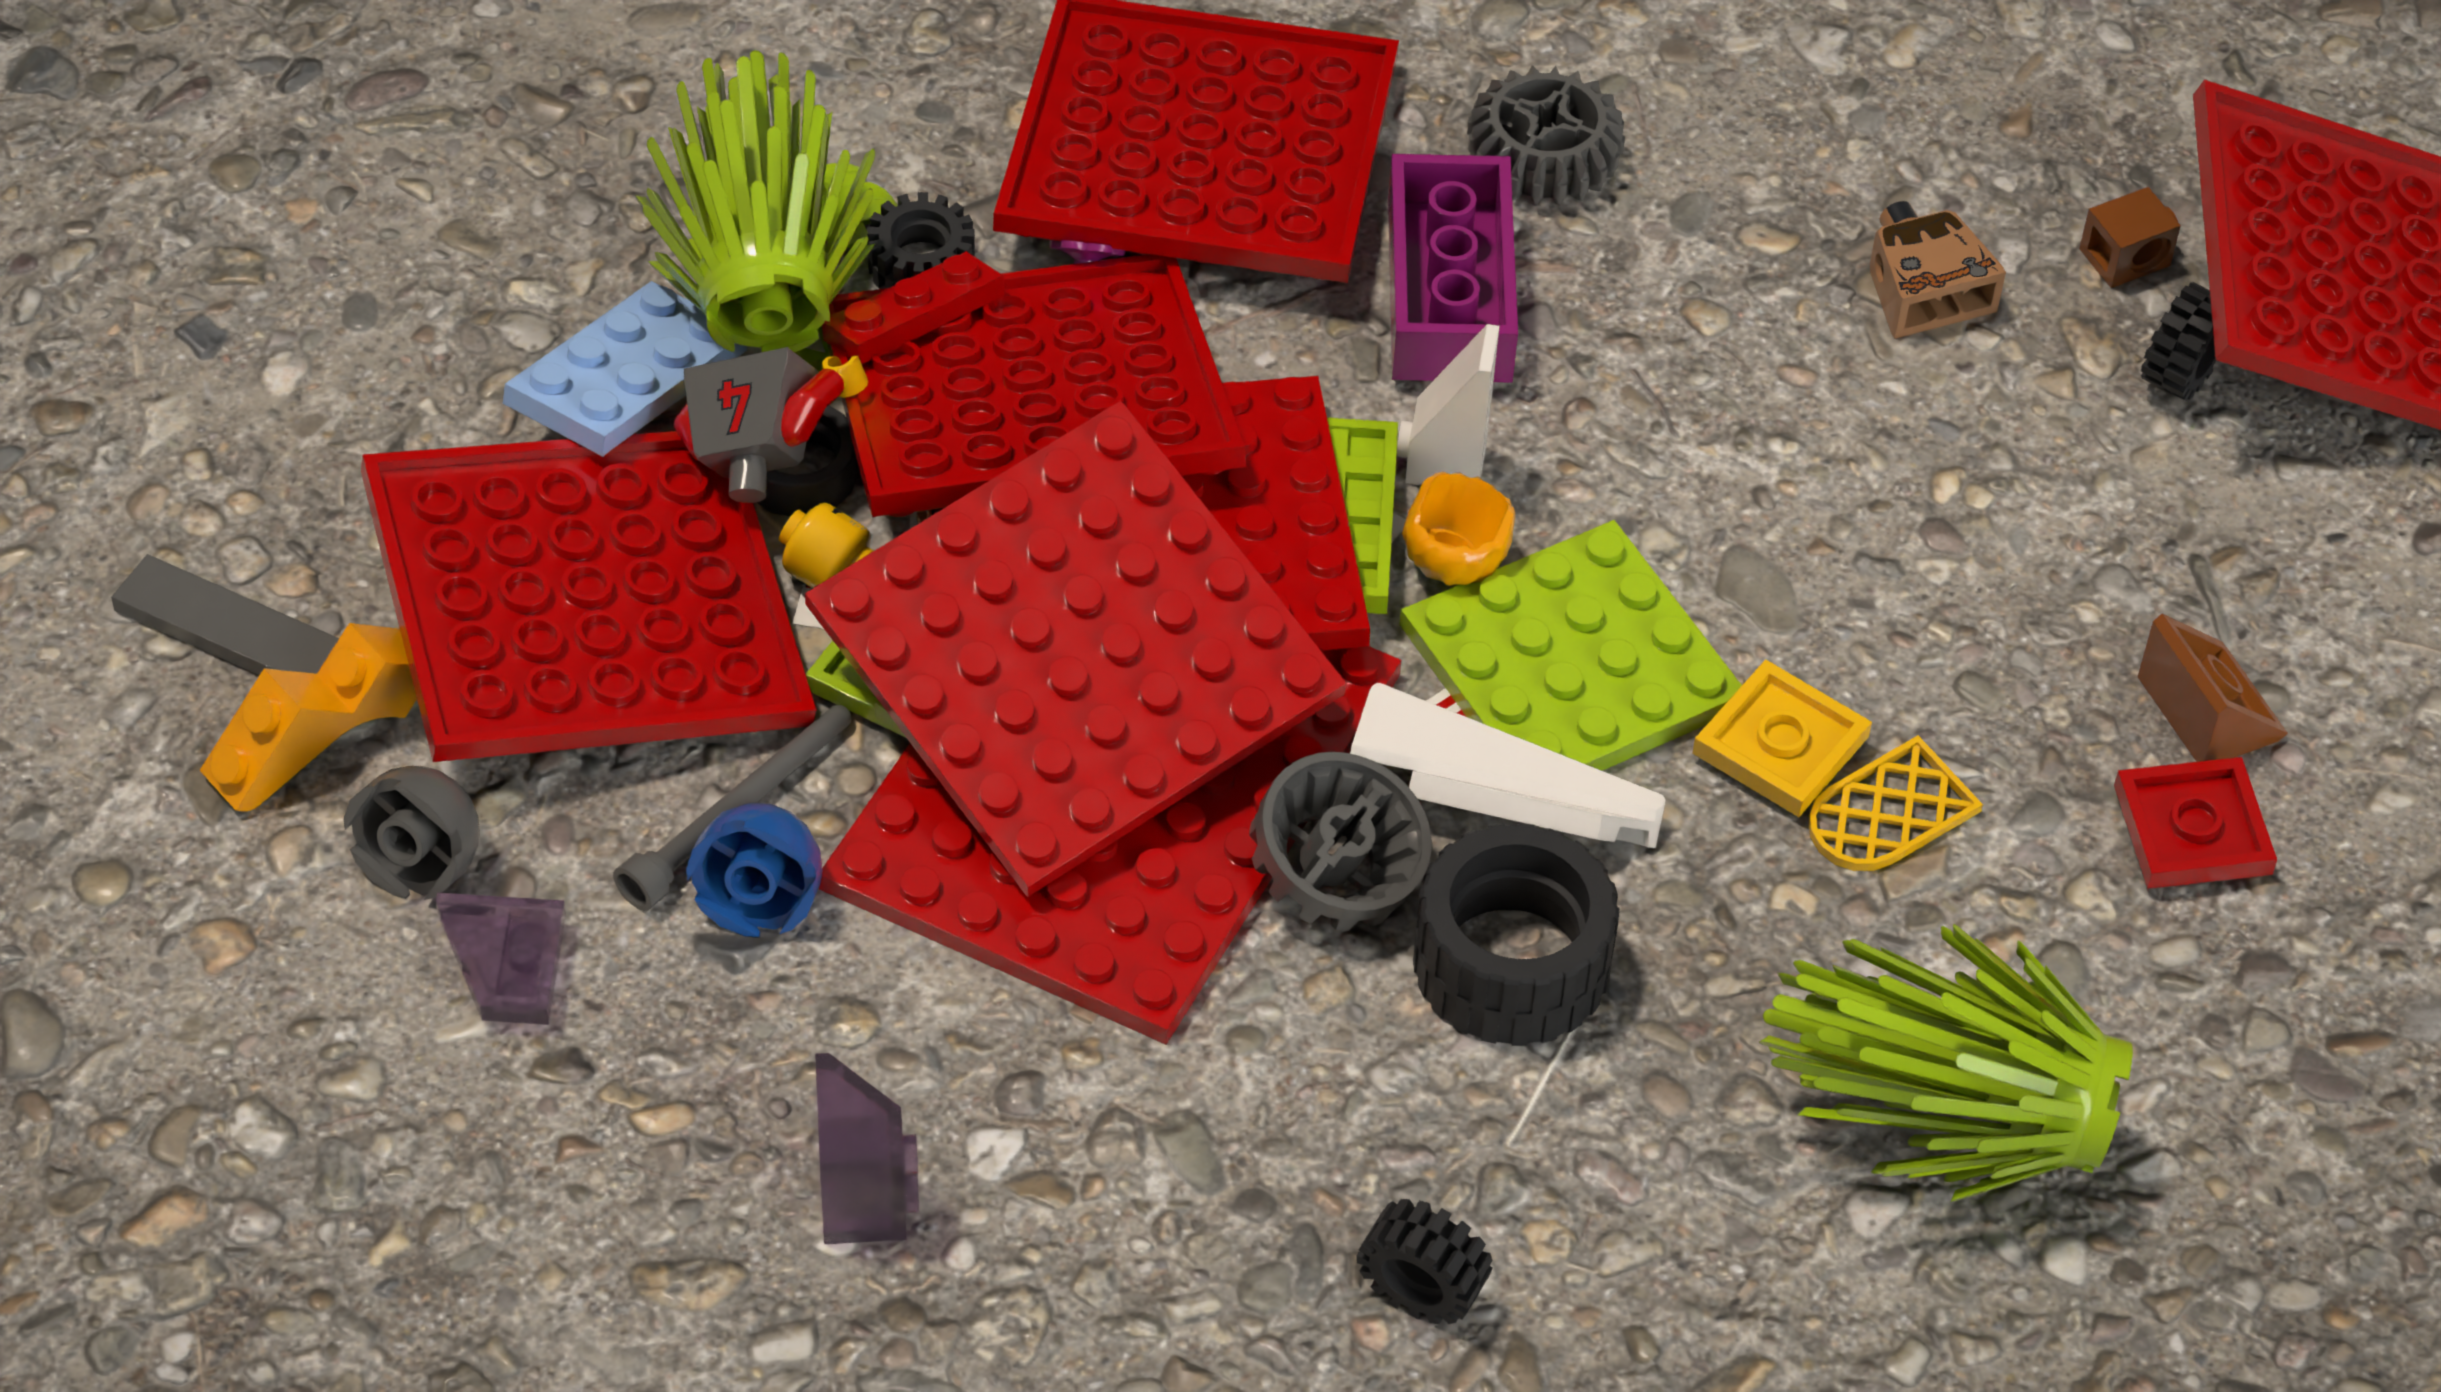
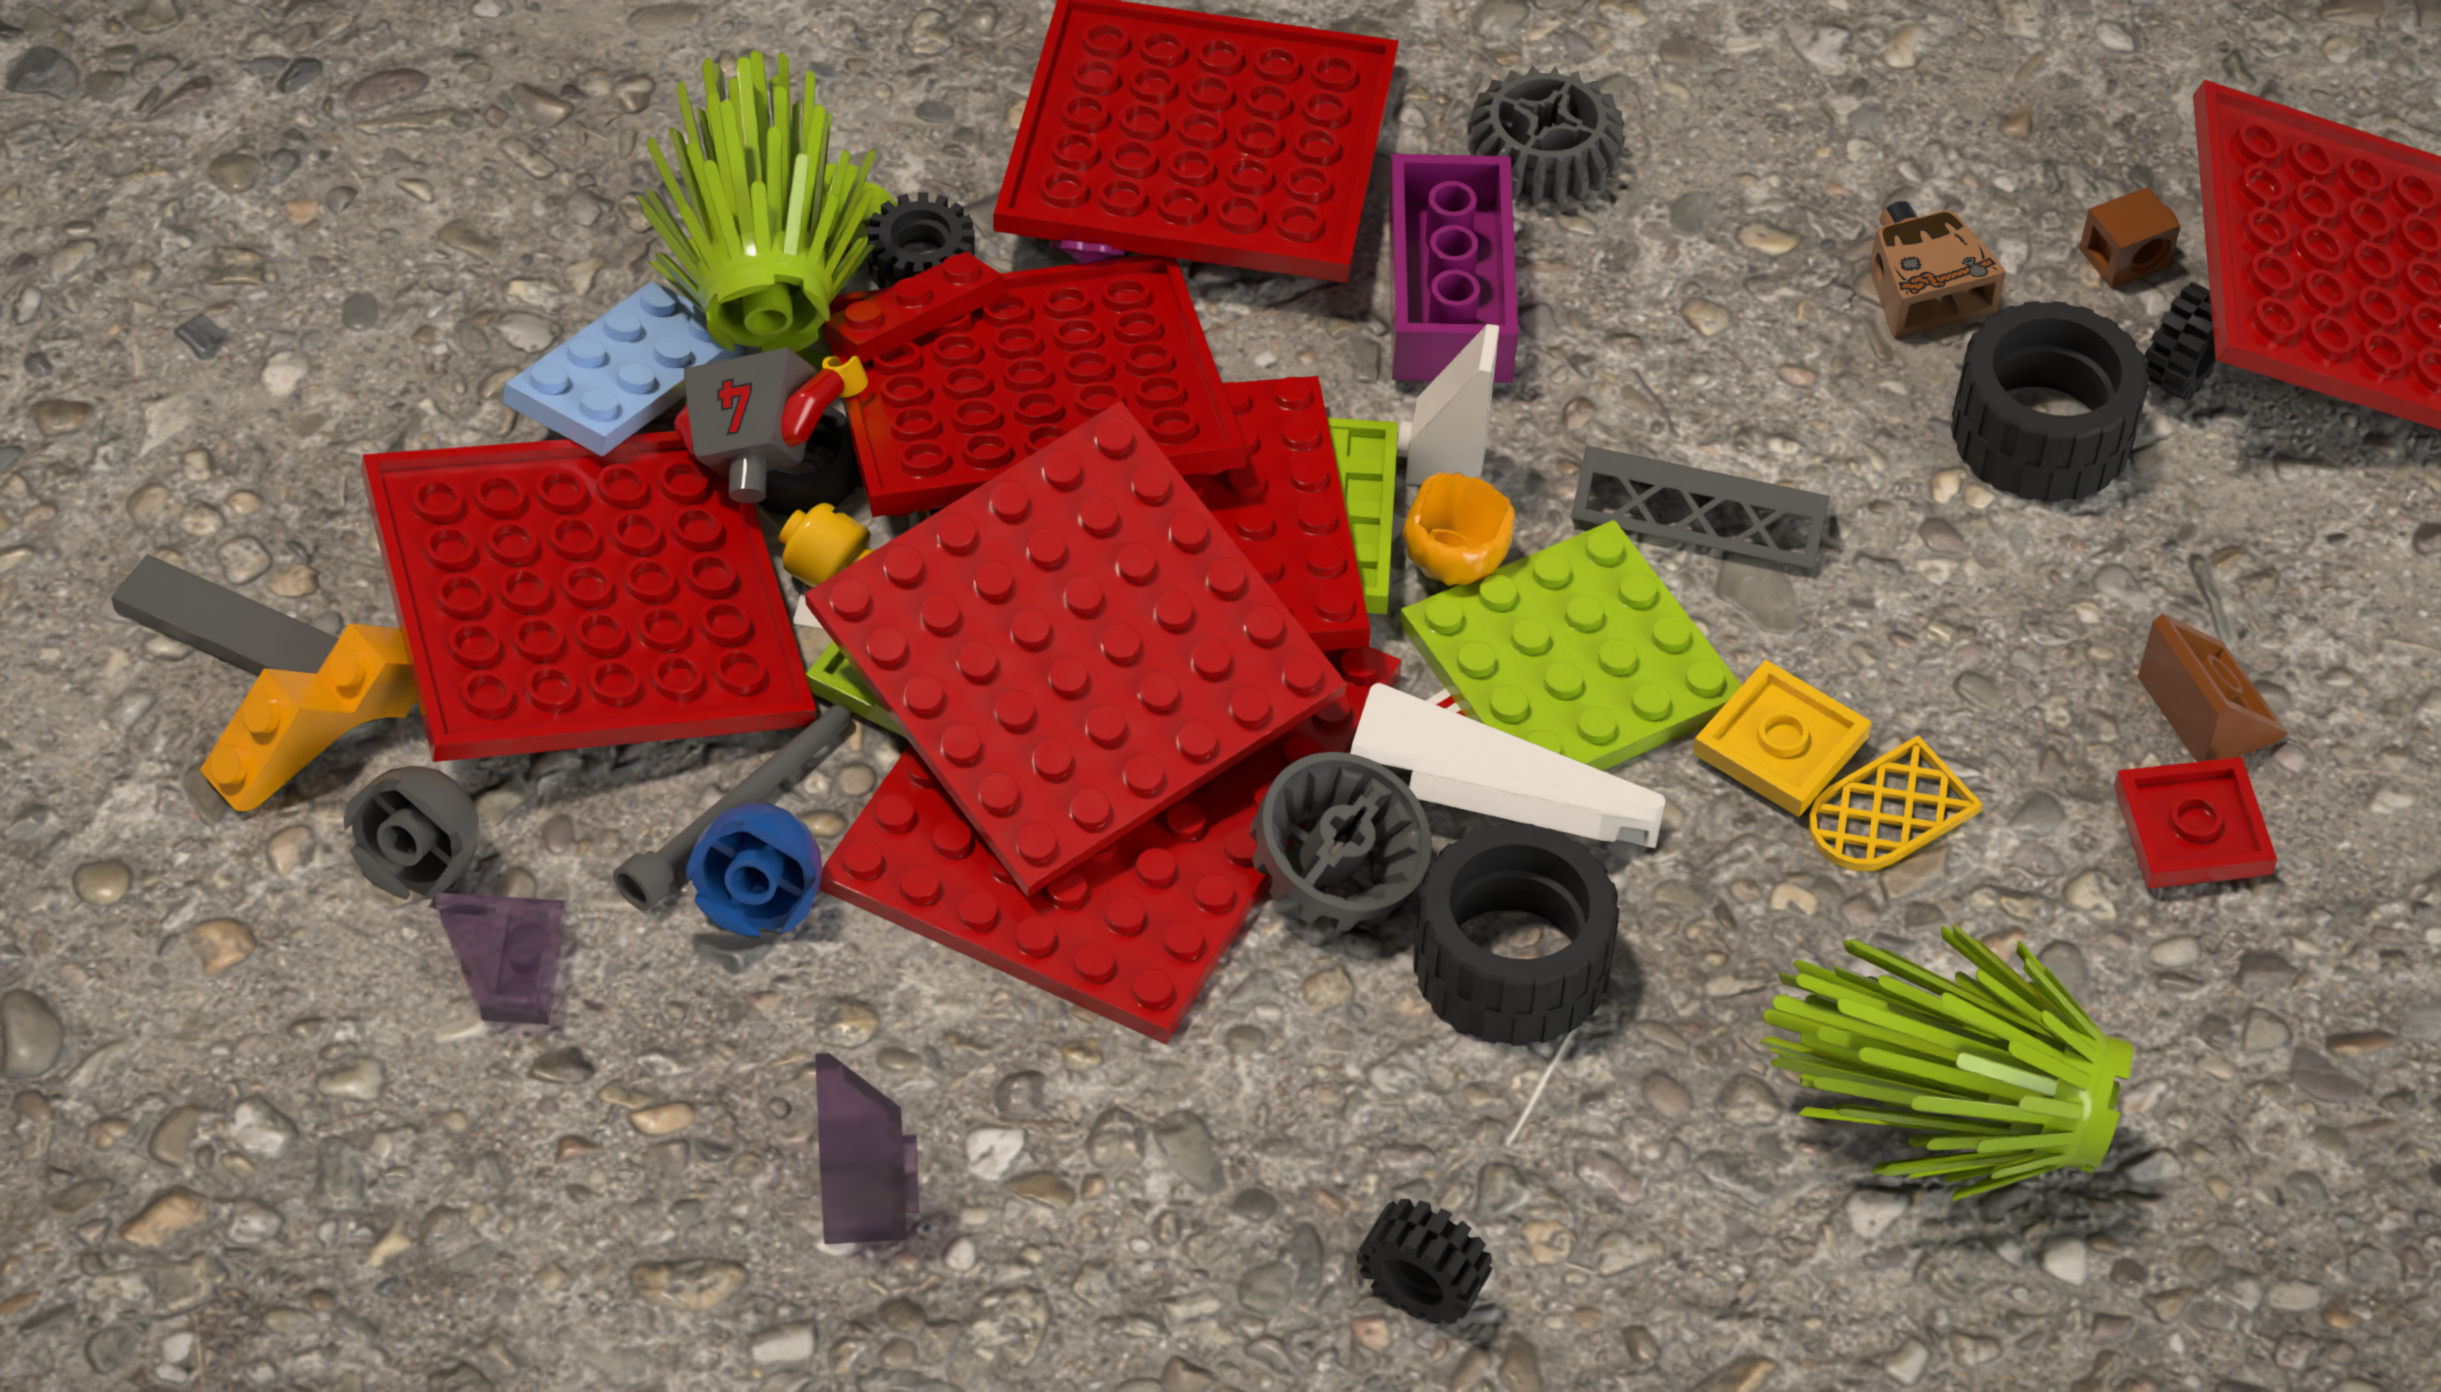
(1705, 483): none -> dark grey fence
(2057, 350): none -> black tyre

